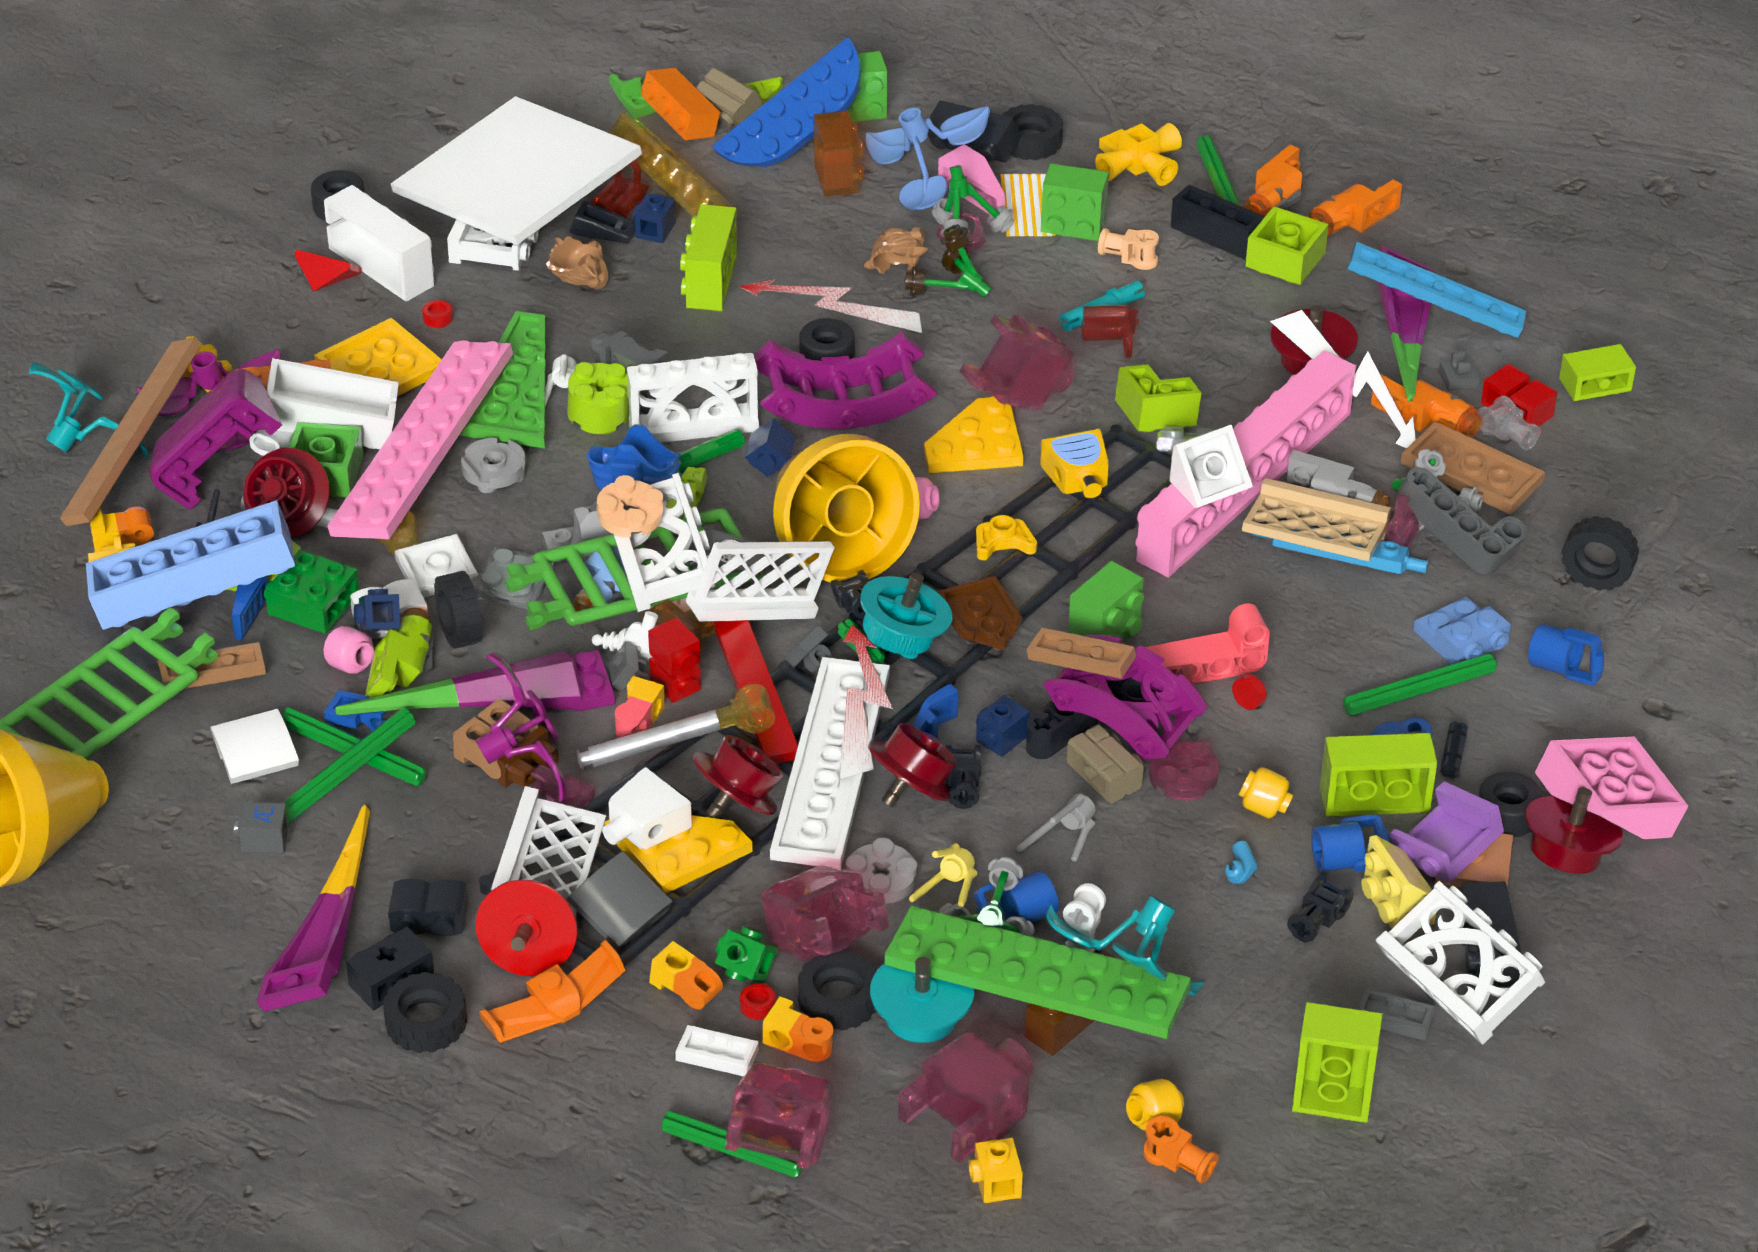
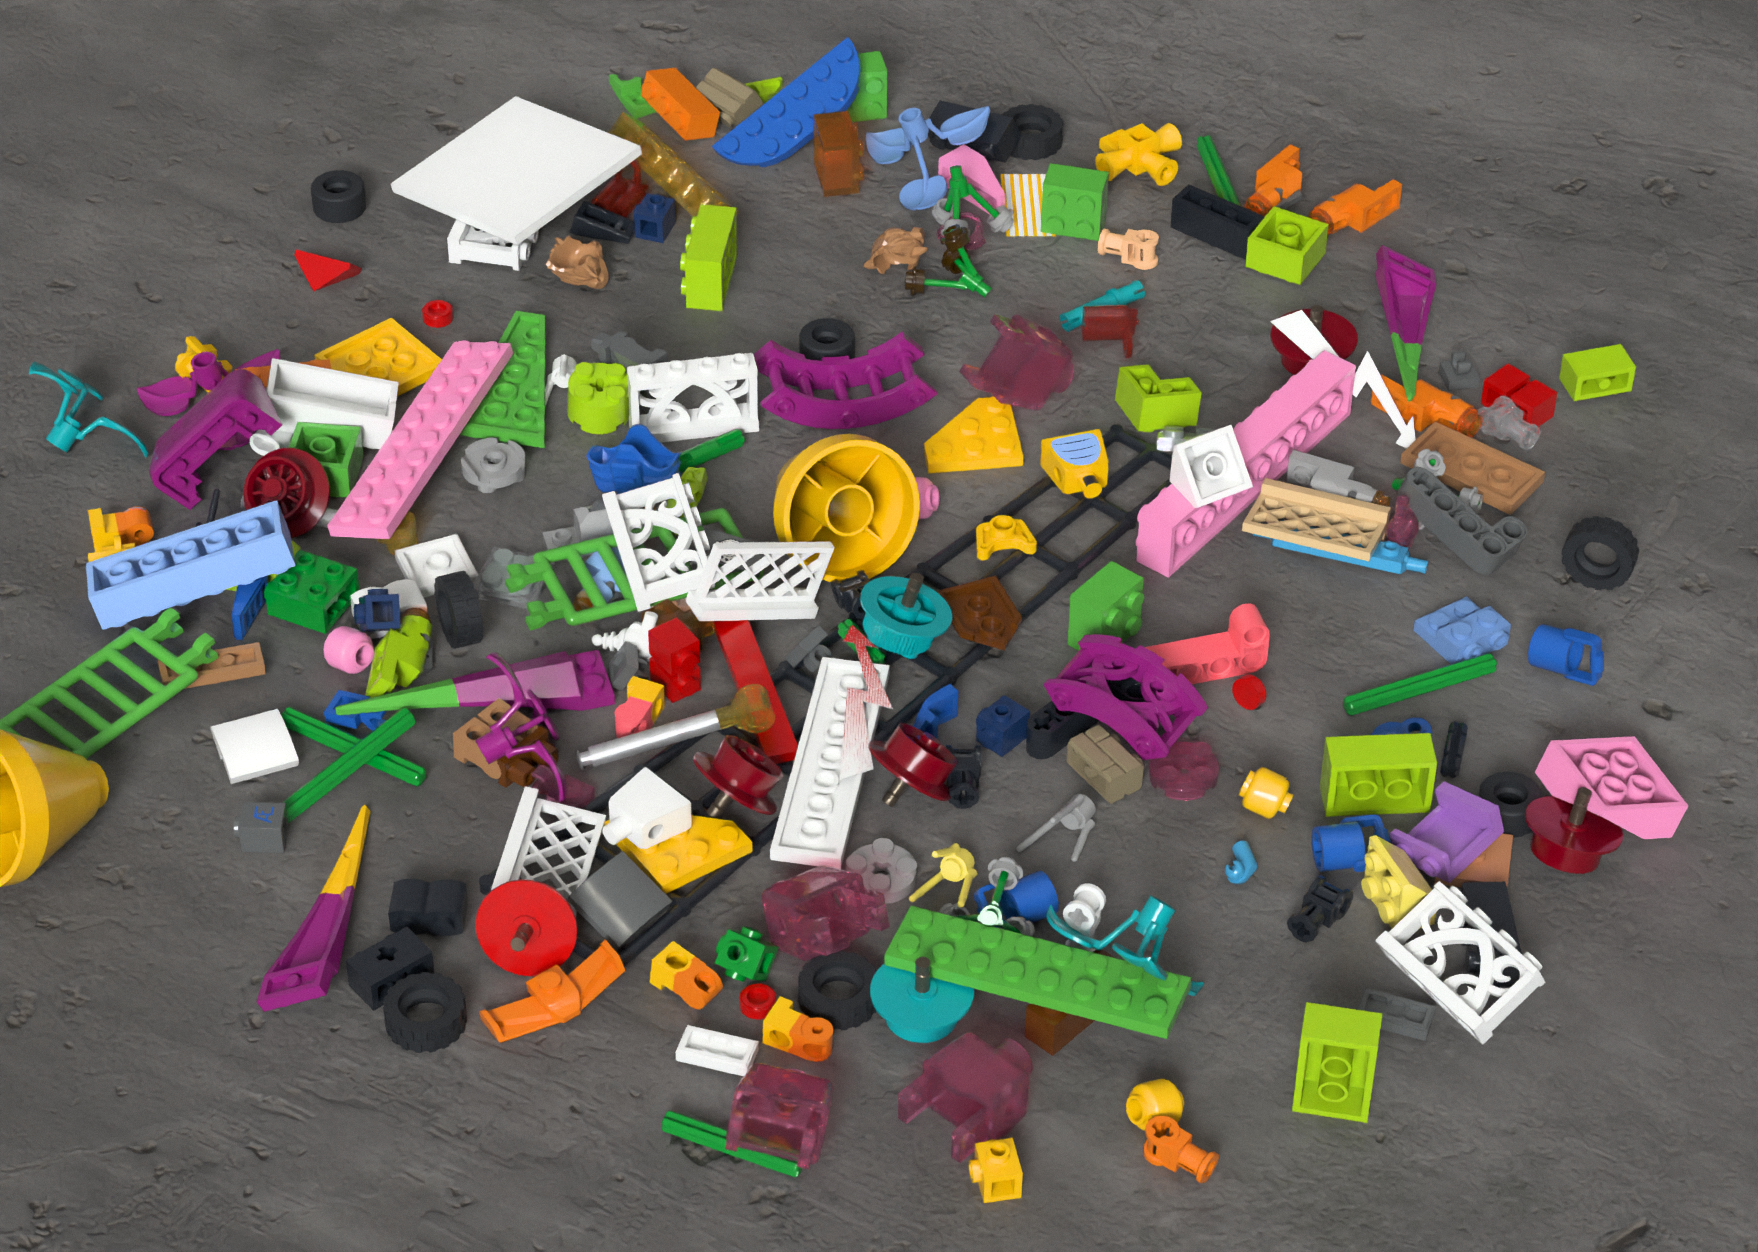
(130, 432): medium nougat tile -> none
(379, 243): white piece -> none
(634, 493): light nougat plate -> none
(770, 447): dark blue brick -> none
(892, 317): sticker -> none
(1081, 653): medium nougat plate -> none
(1437, 290): dark azure plate -> none

